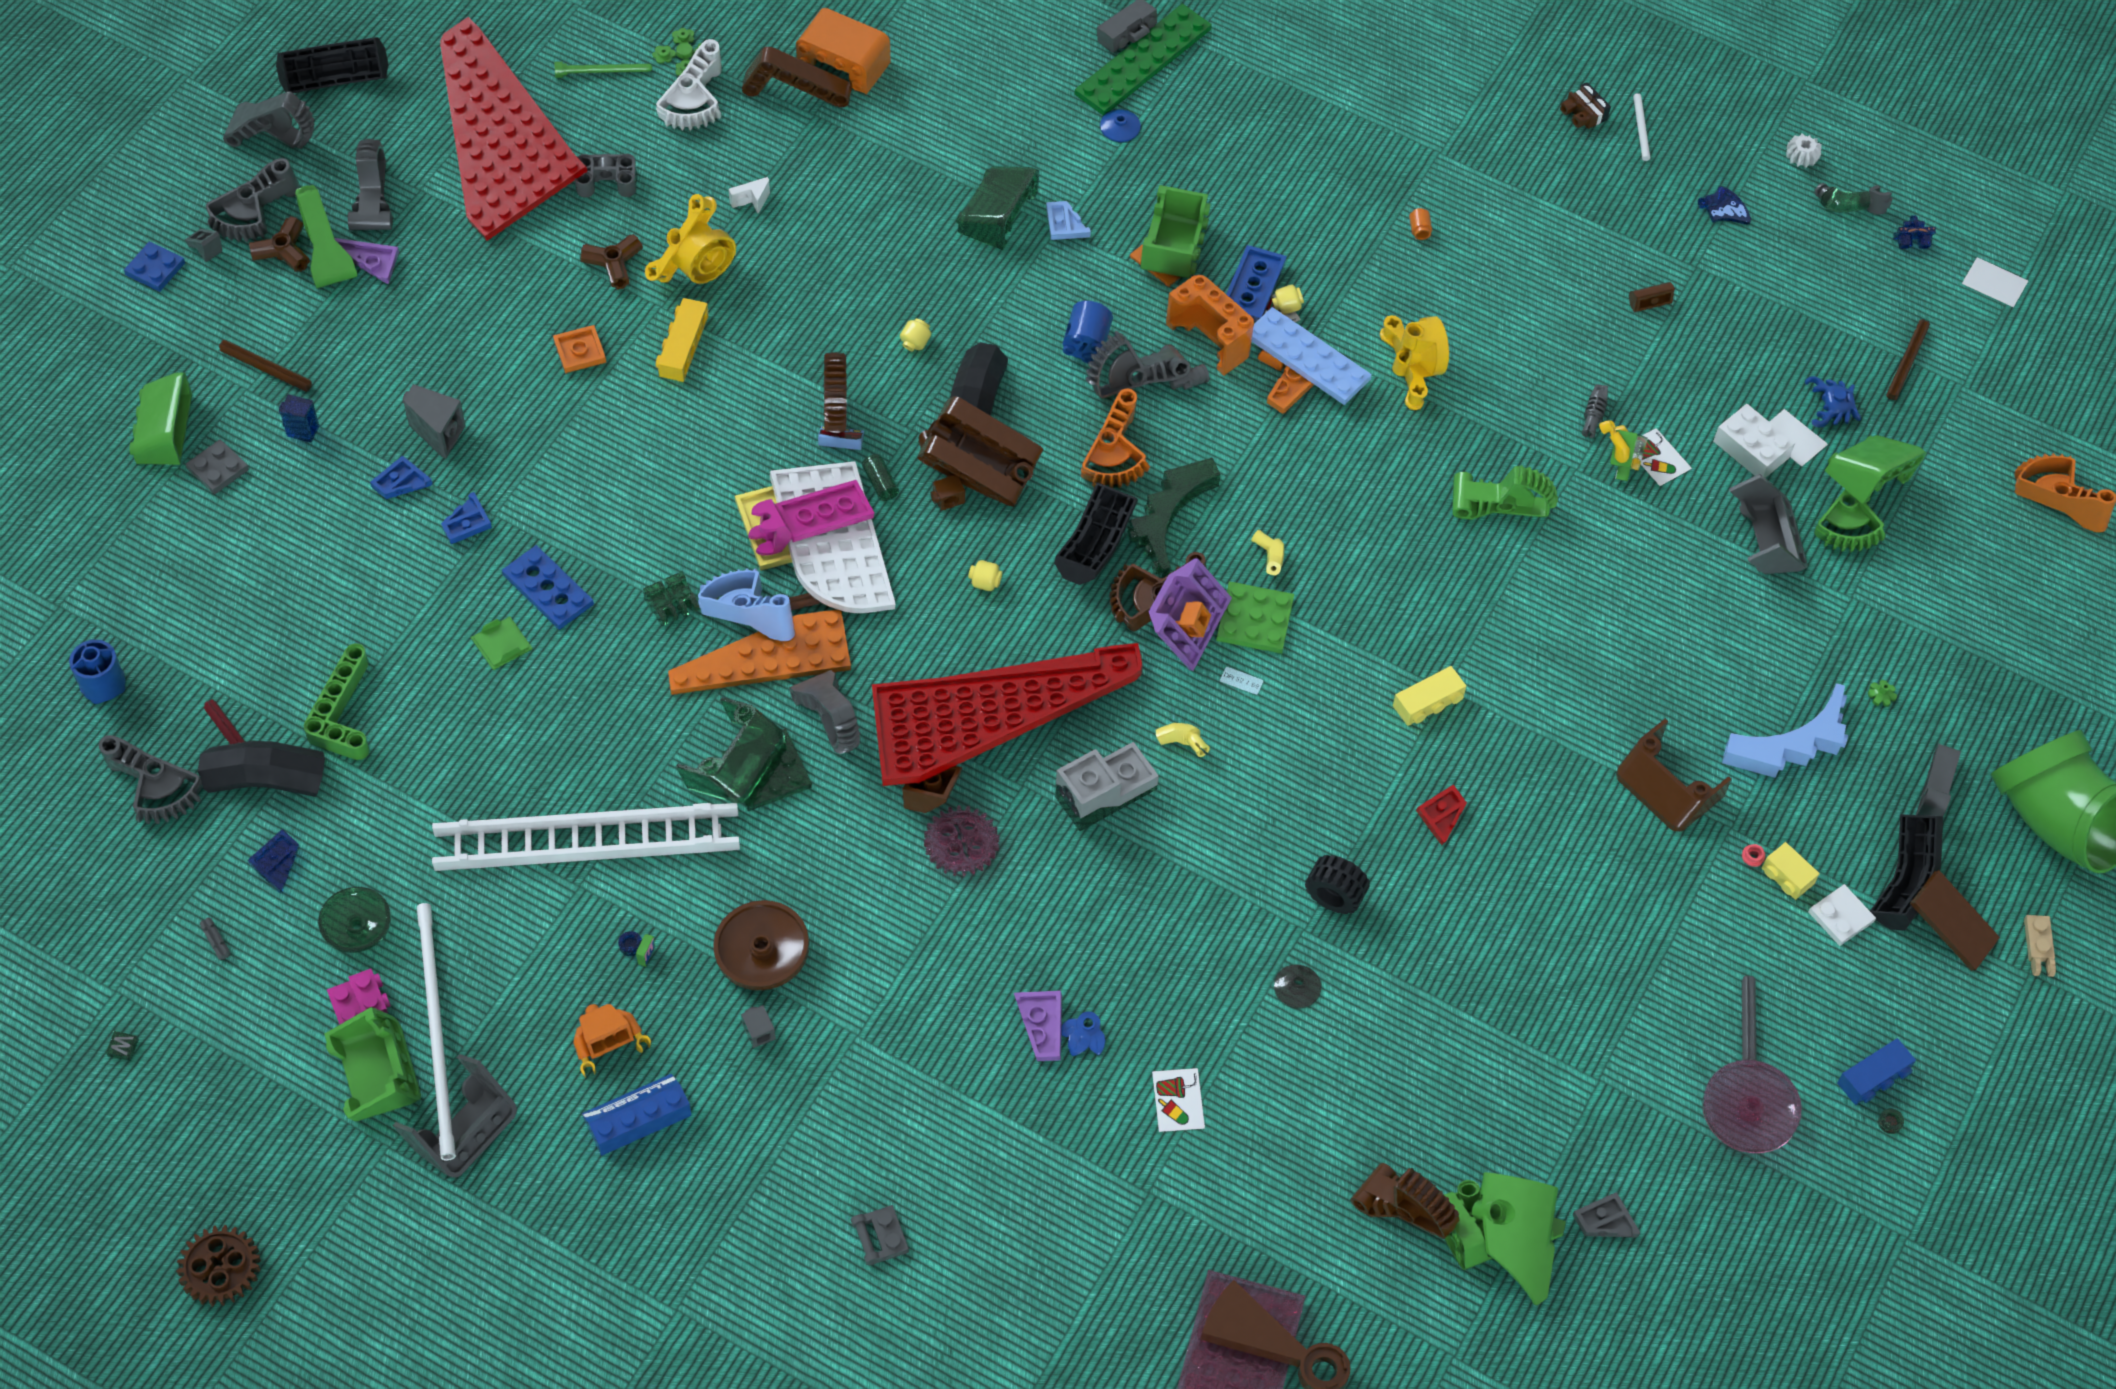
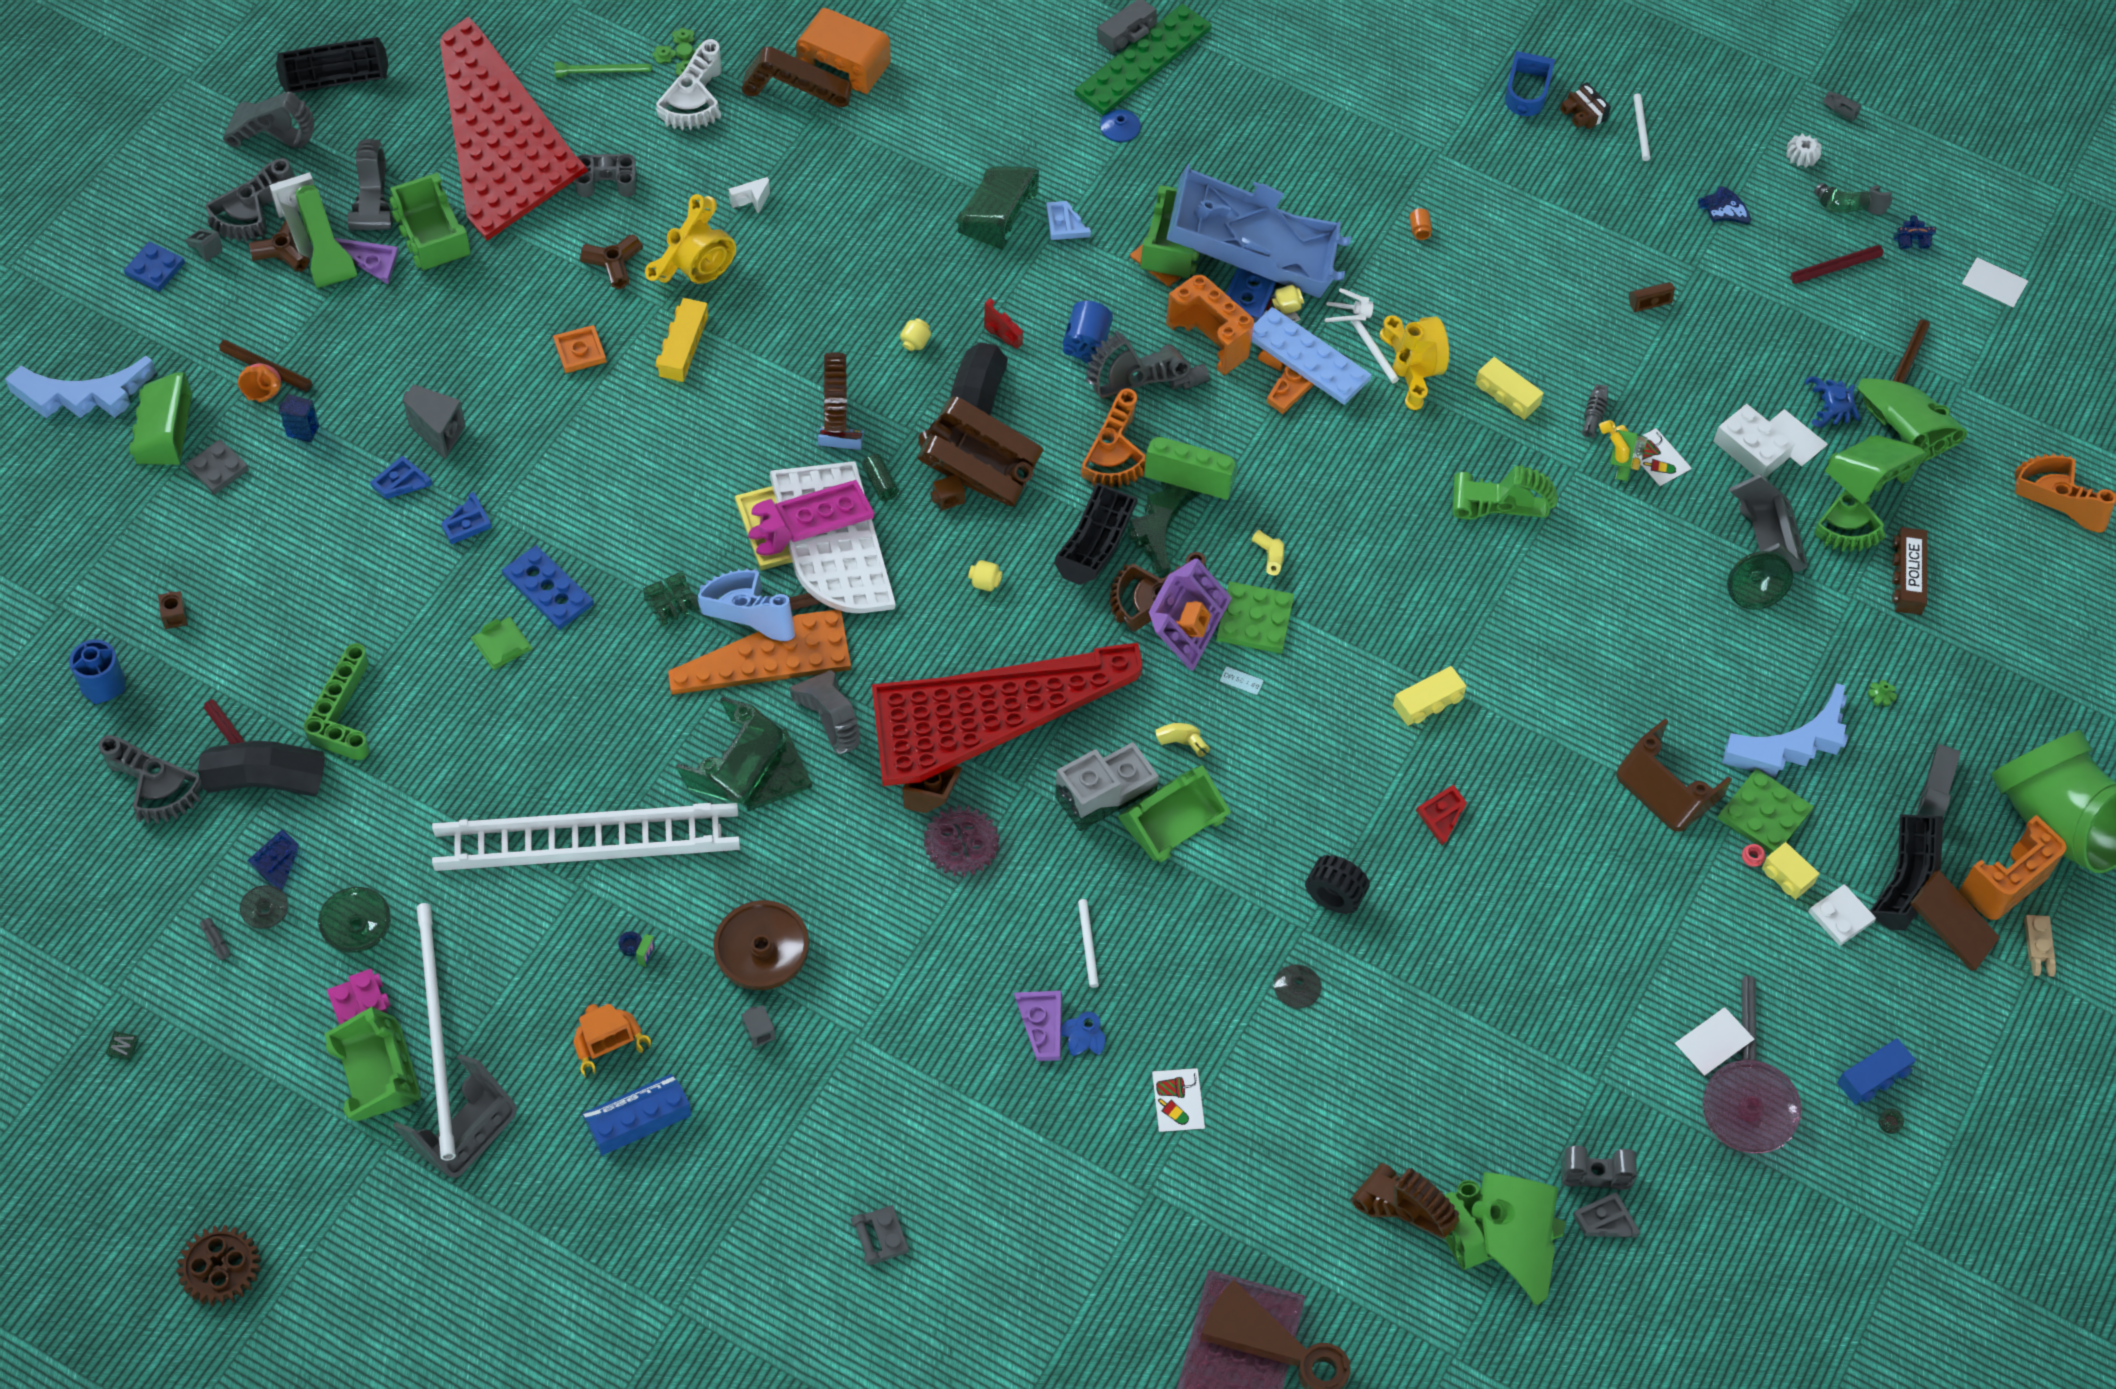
(80, 397): none -> light blue arch
(172, 617): none -> reddish brown brick
(259, 382): none -> orange hair
(263, 898): none -> clear smoke dish
(285, 191): none -> white plate
(297, 230): none -> white sticker
(428, 222): none -> bright green windscreen
(1002, 325): none -> red wing
(1088, 943): none -> white bar
(1175, 813): none -> bright green windscreen
(1190, 467): none -> bright green windscreen
(1254, 234): none -> medium blue piece
(1362, 308): none -> white plant
(1375, 350): none -> white bar
(1509, 388): none -> light yellow brick
(1532, 65): none -> blue window
(1616, 1172): none -> dark grey beam
(1714, 1041): none -> white sticker
(1765, 586): none -> clear green dish
(1765, 811): none -> bright green plate
(1836, 264): none -> dark red axle
(1838, 102): none -> dark grey hinge
(1910, 570): none -> reddish brown brick
(1912, 415): none -> bright green panel
(1997, 889): none -> orange windscreen

